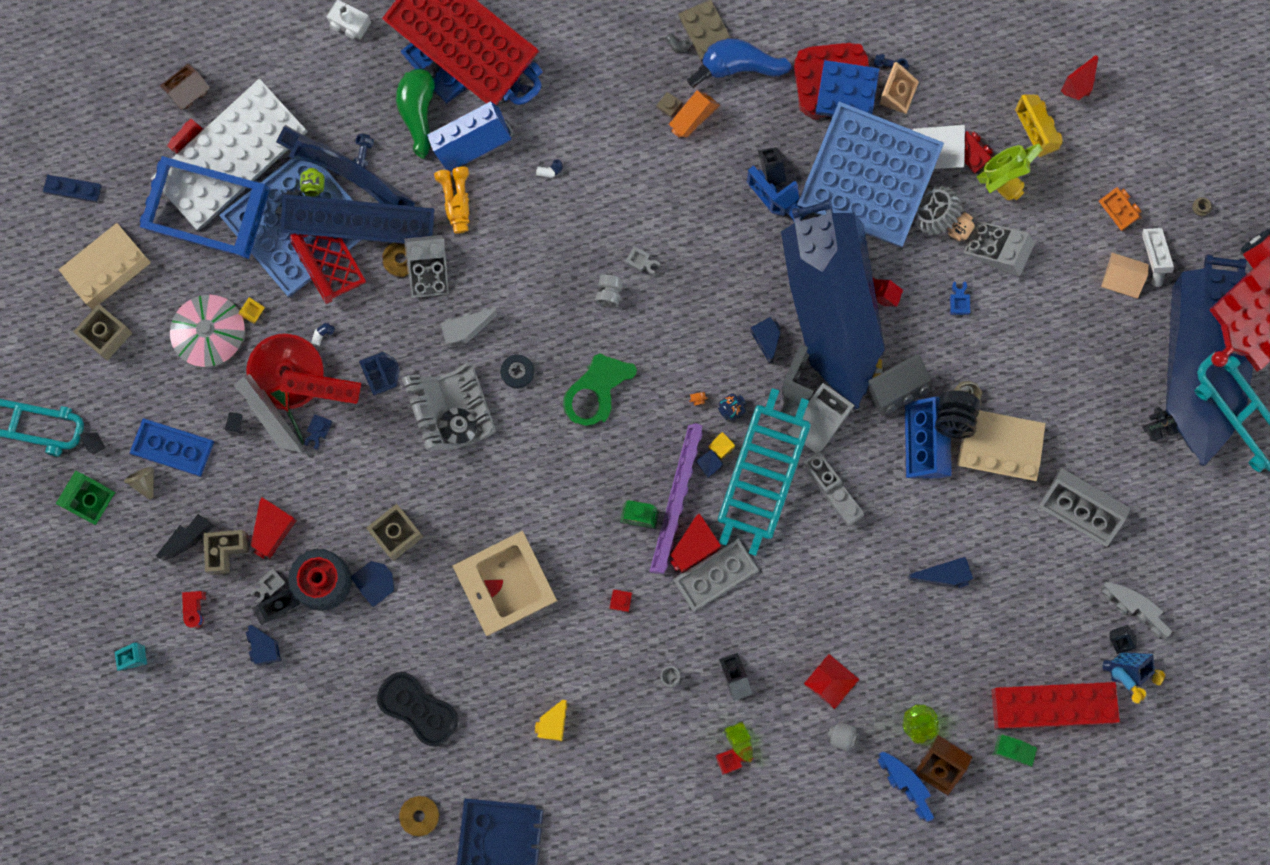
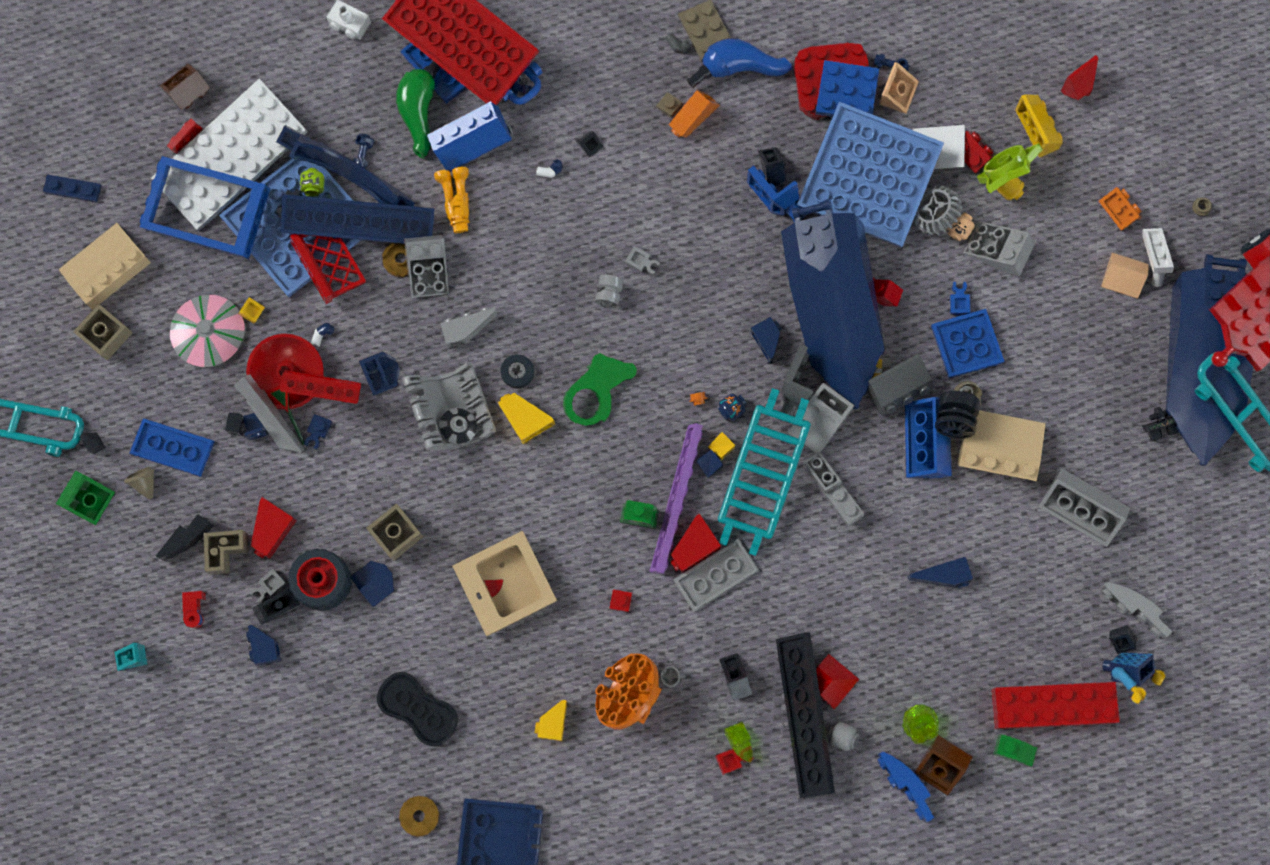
(254, 427): none -> dark blue bracket
(524, 417): none -> yellow slope
(590, 143): none -> black slope
(631, 693): none -> orange bracket
(805, 715): none -> black plate
(967, 343): none -> blue plate

